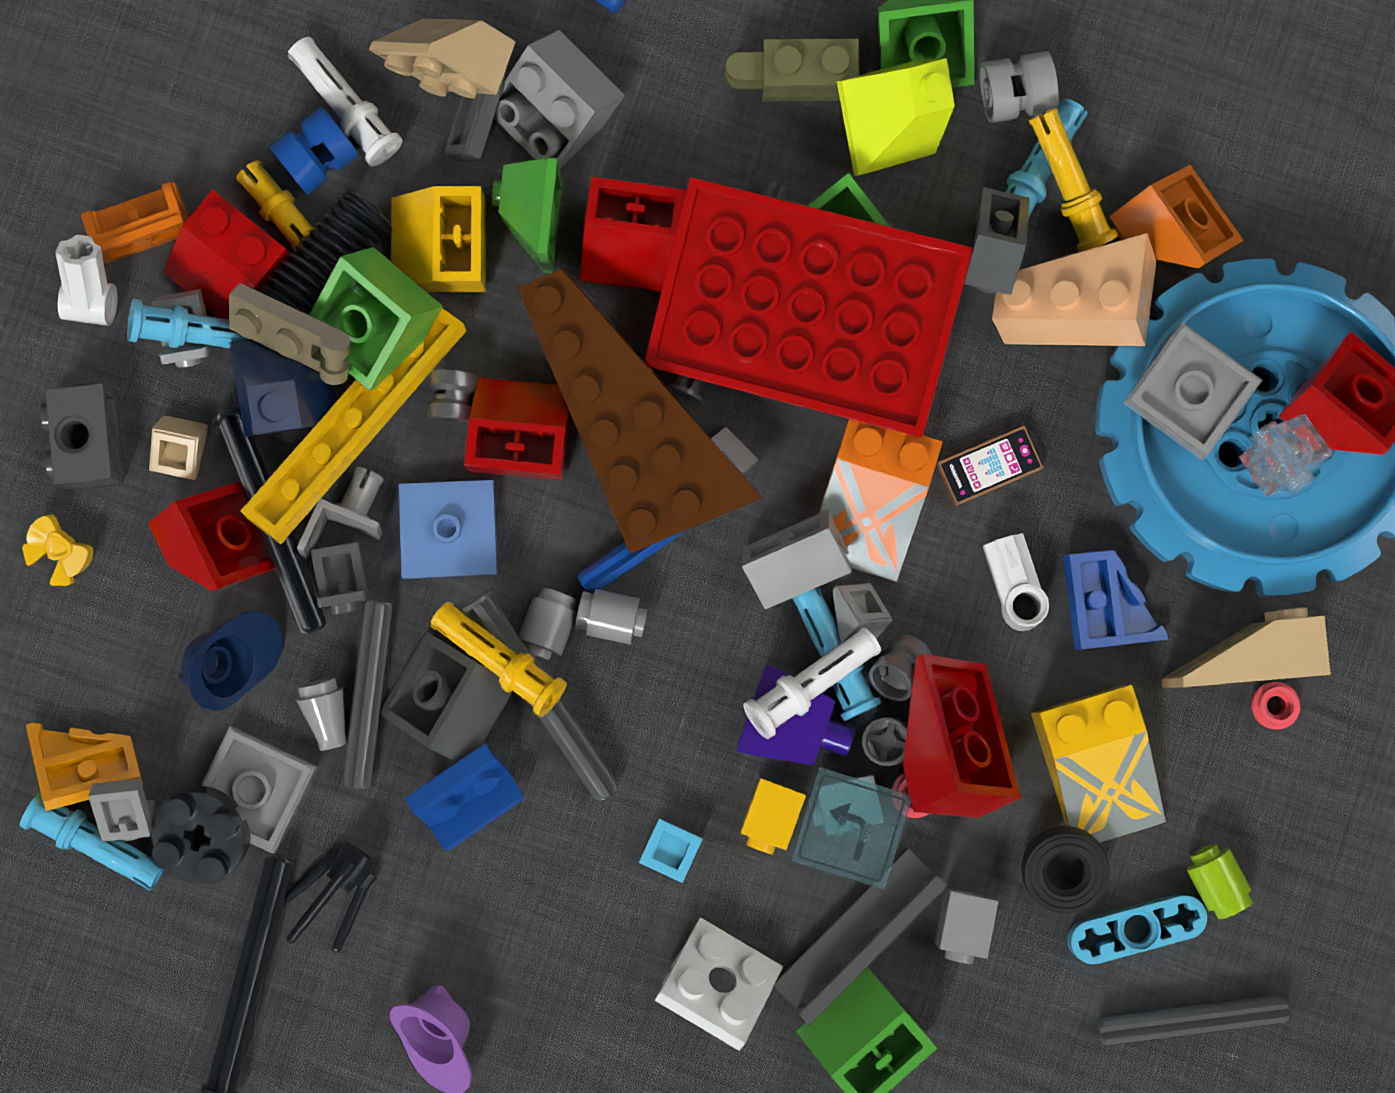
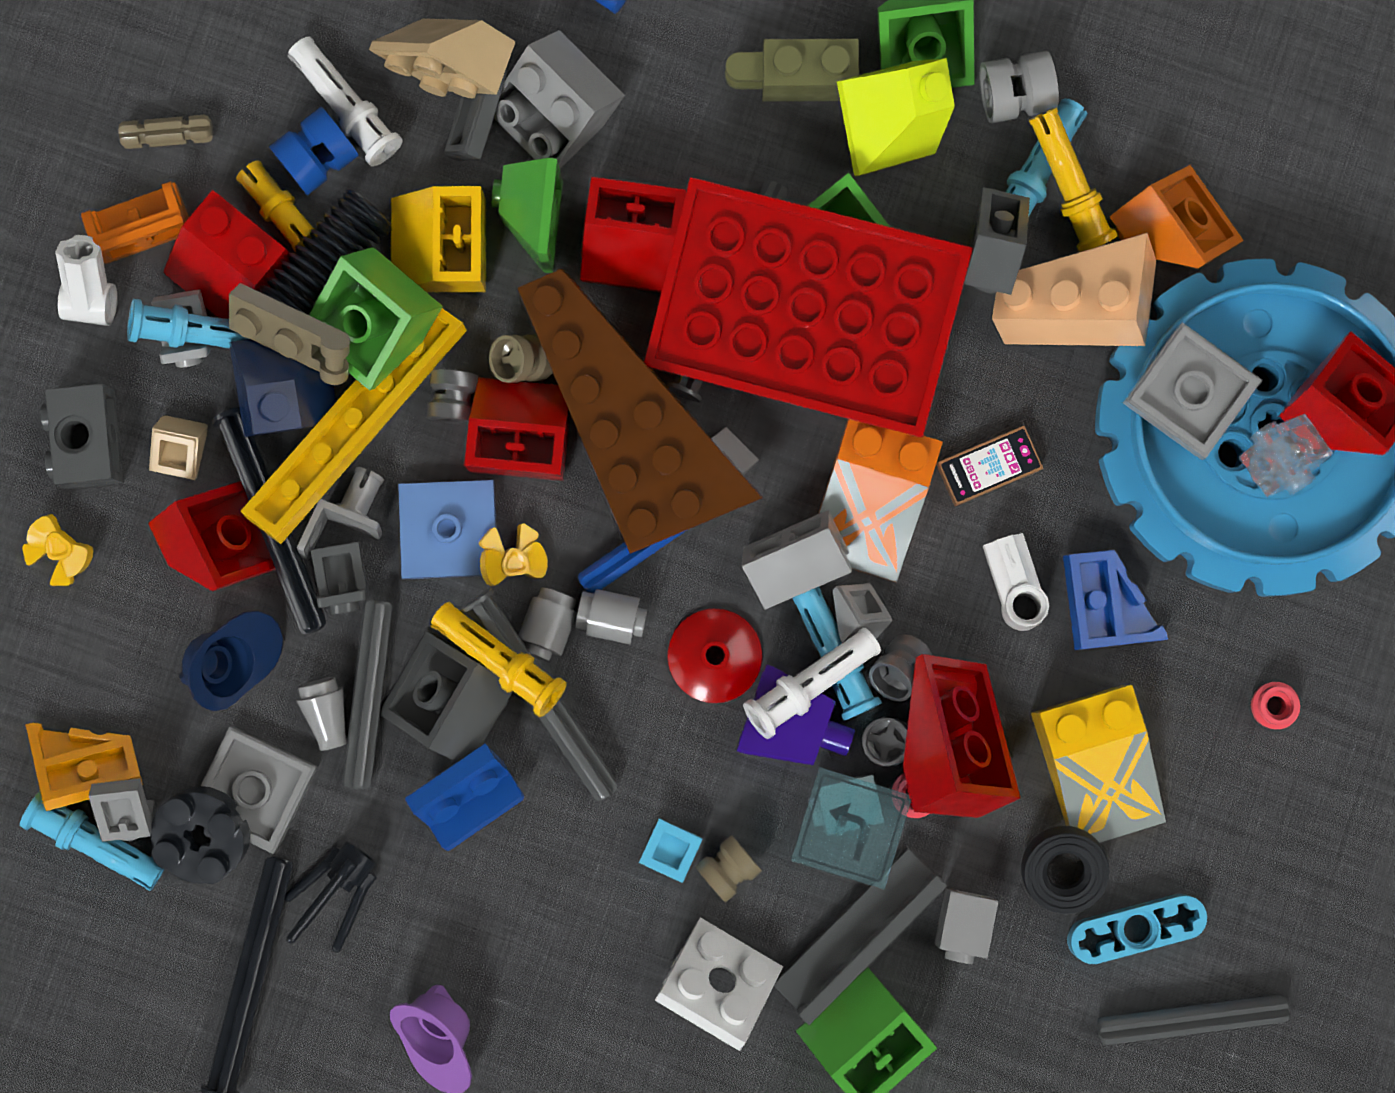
(165, 131): none -> dark tan axle
(519, 359): none -> dark tan wheel
(526, 559): none -> yellow piece
(709, 681): none -> red dish
(728, 868): none -> dark tan wheel
(771, 816): yellow brick -> none
(1219, 881): lime brick -> none
(1279, 648): tan slope -> none

